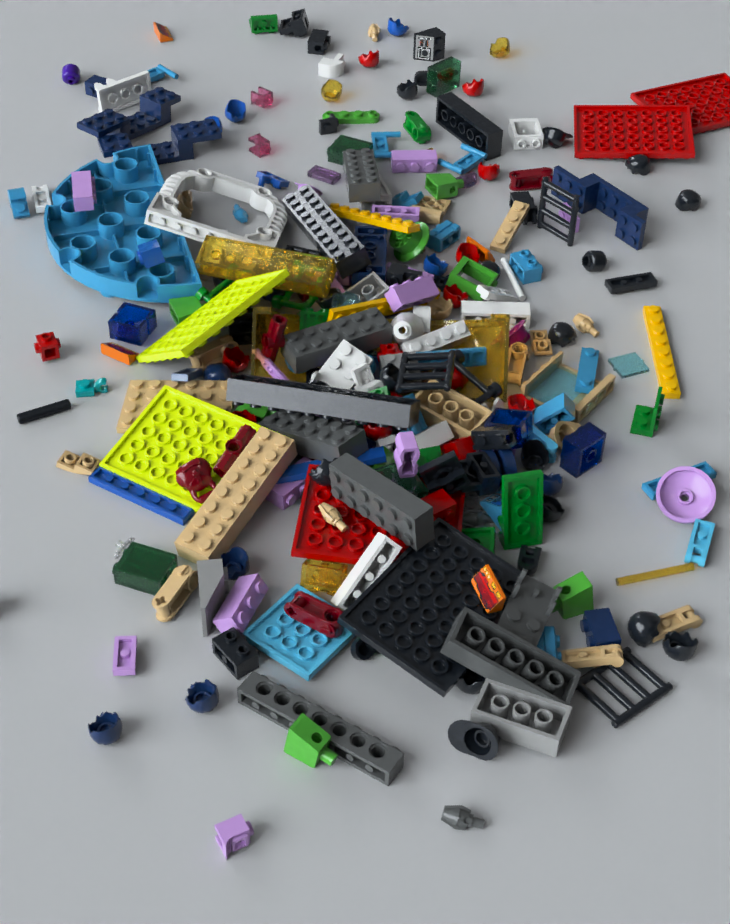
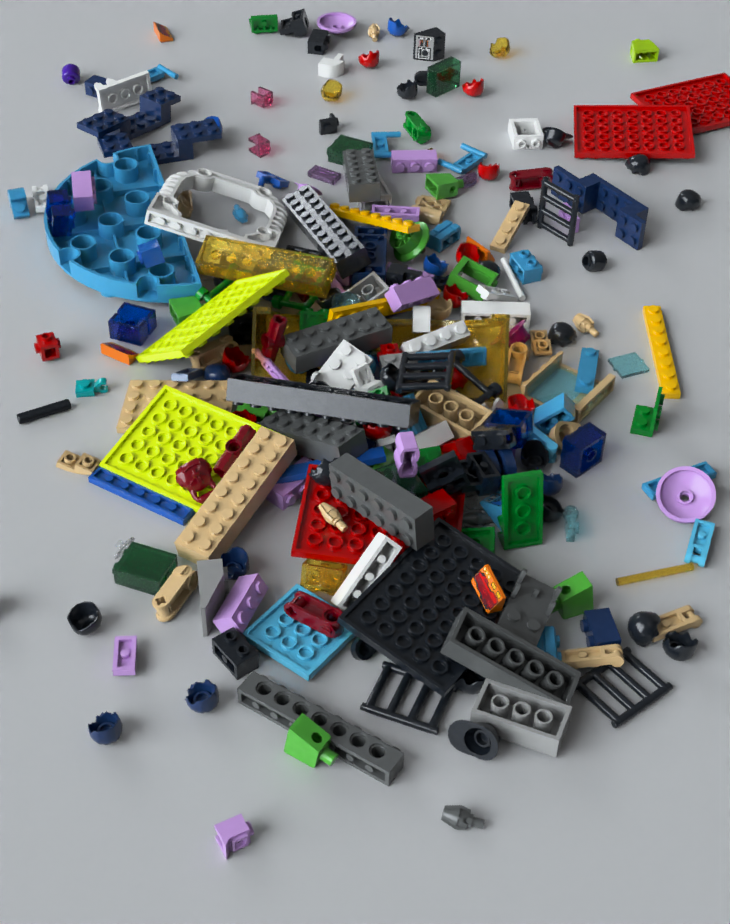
(60, 213): none -> clear blue piece
(84, 618): none -> black hair
(235, 110): blue hair -> none
(336, 22): none -> lavender dish
(355, 117): bright green plate -> none
(389, 713): none -> black bar
(405, 199): dark azure slope -> none
(412, 324): white cone -> none
(468, 125): black brick -> none
(528, 559): black plate -> none
(571, 526): none -> clear light blue plate
(631, 283): black plate -> none
(643, 51): none -> lime torso

